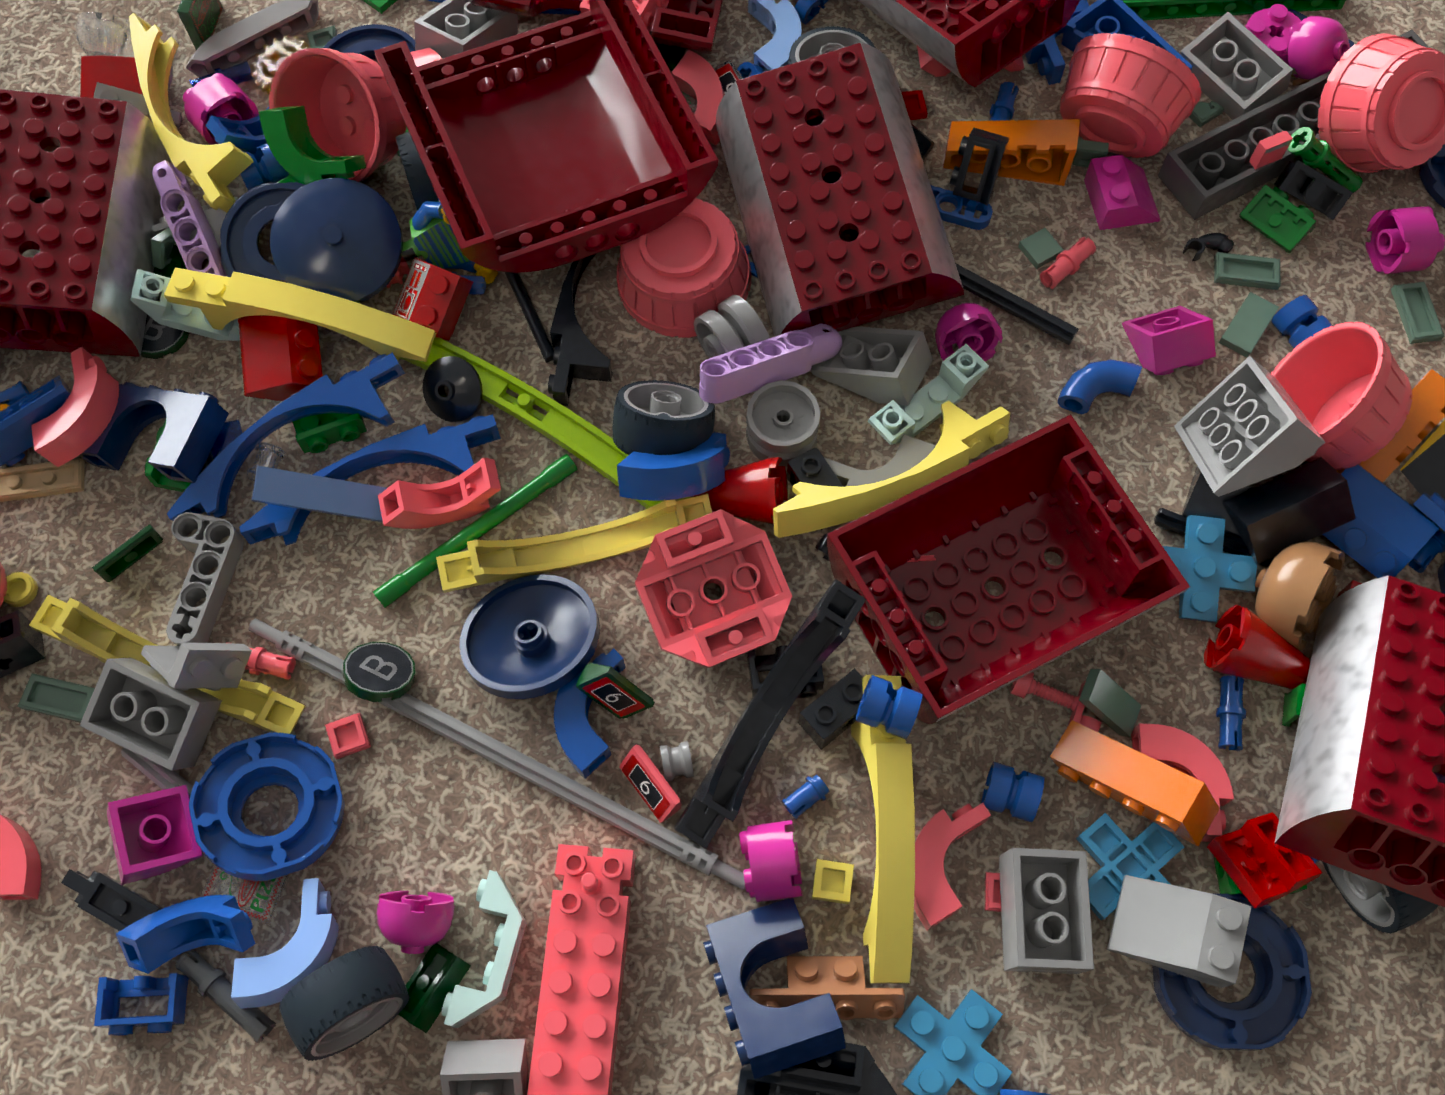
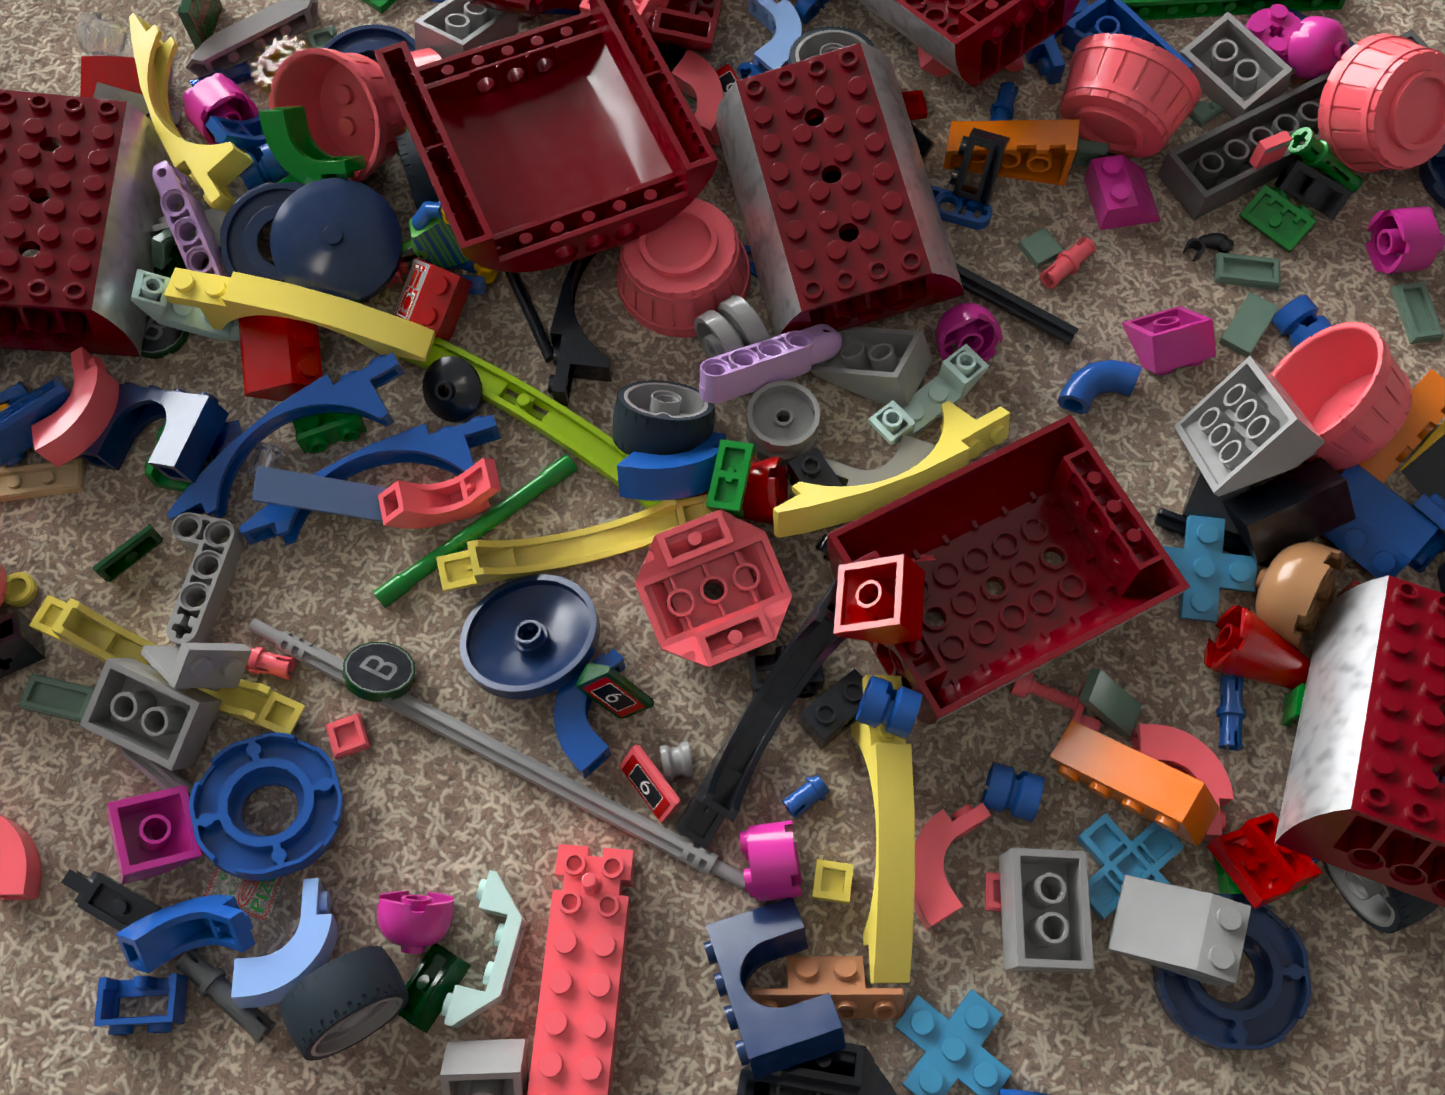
(730, 477): none -> green hinge
(880, 600): none -> red slope

